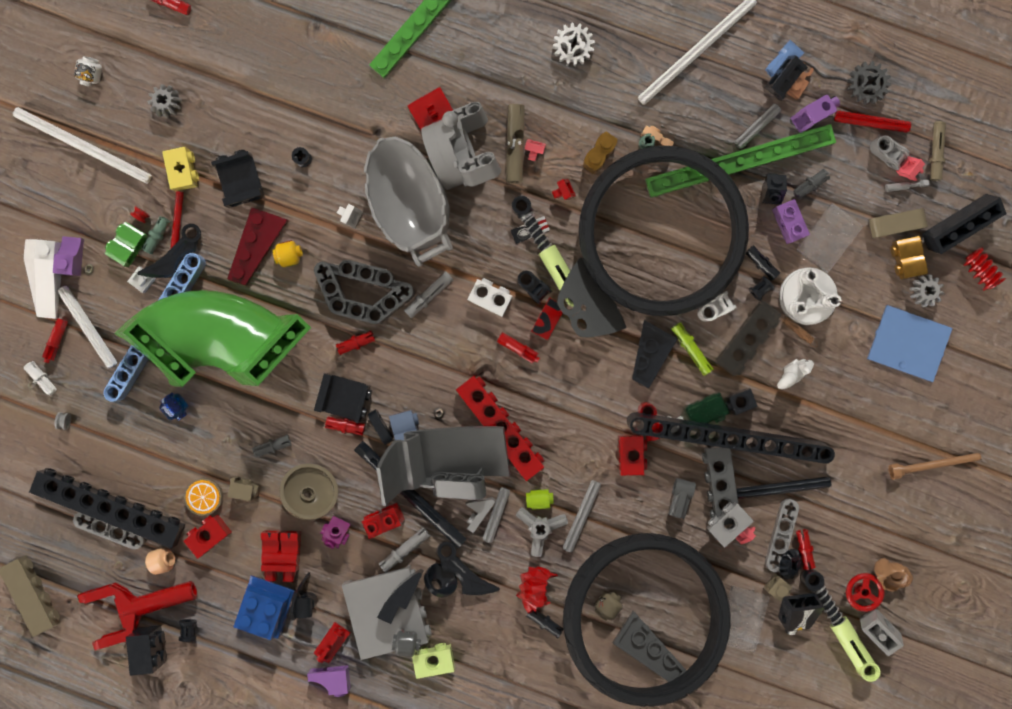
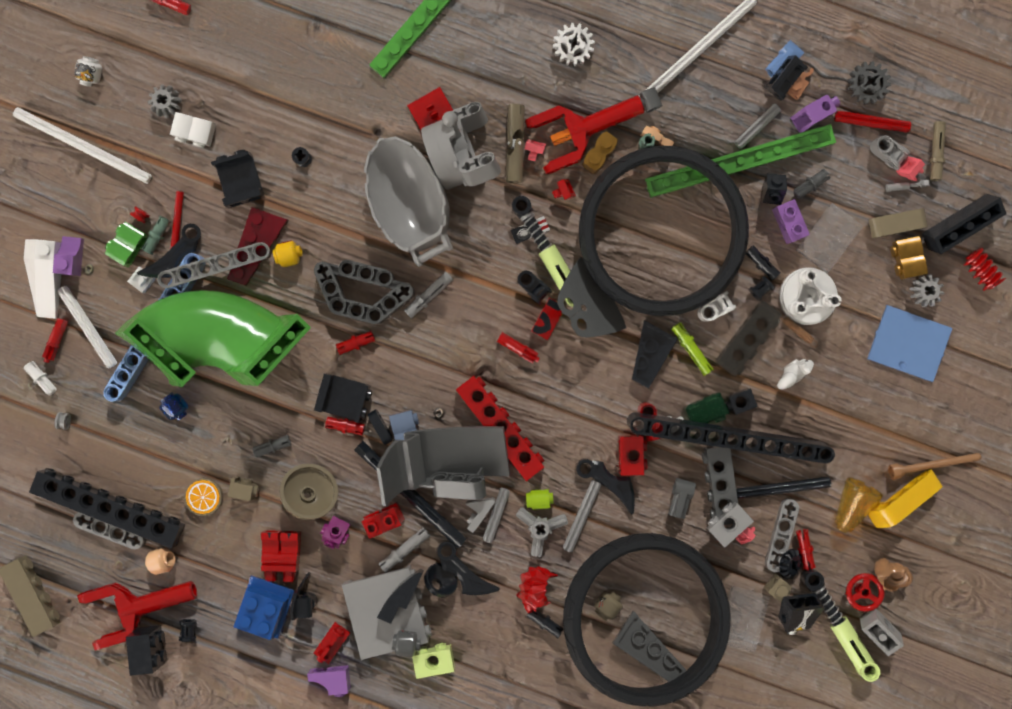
(173, 162): light yellow brick -> none
(192, 129): none -> white brick
(198, 543): red brick -> none
(213, 262): none -> light grey beam
(350, 215): white tile -> none
(488, 301): white brick -> none
(581, 128): none -> red piece
(620, 486): none -> black piece
(855, 504): none -> clear yellow cone
(905, 500): none -> yellow beam

